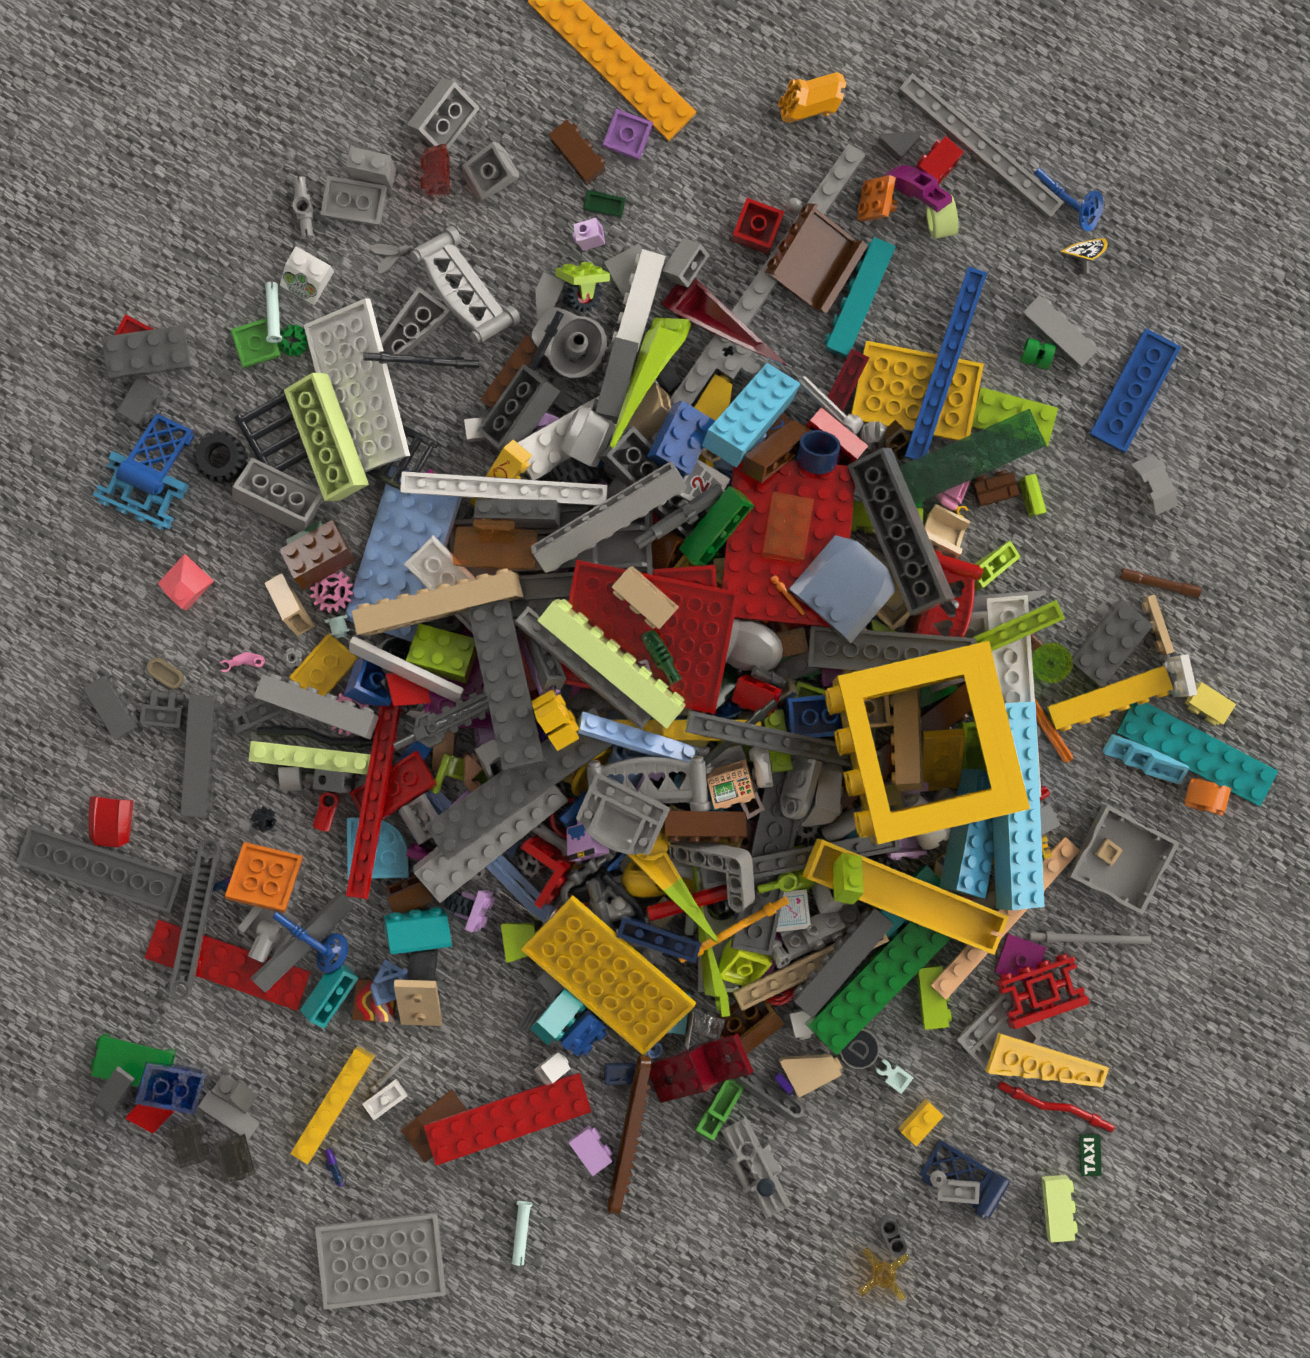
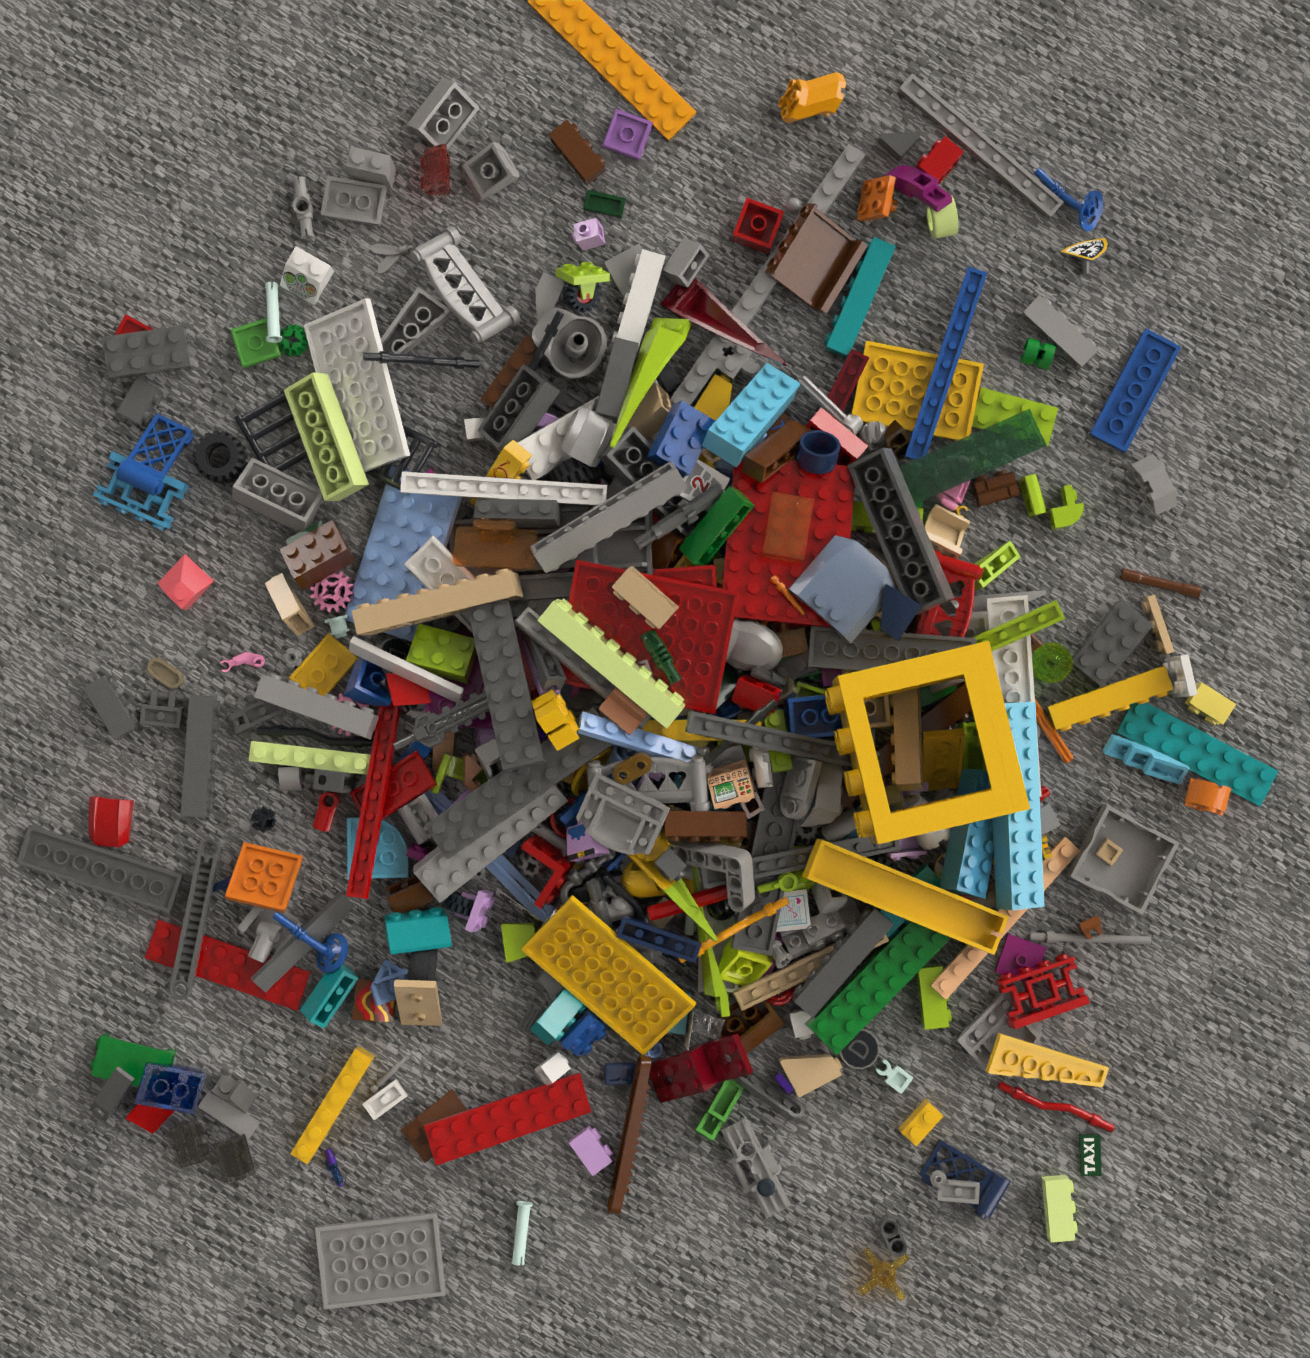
(622, 711): none -> nougat panel
(631, 768): none -> pearl gold plate
(670, 866): none -> dark grey brick
(848, 878): lime brick -> none
(896, 612): none -> dark blue slope
(1067, 514): none -> lime brick
(1088, 925): none -> dark orange tile

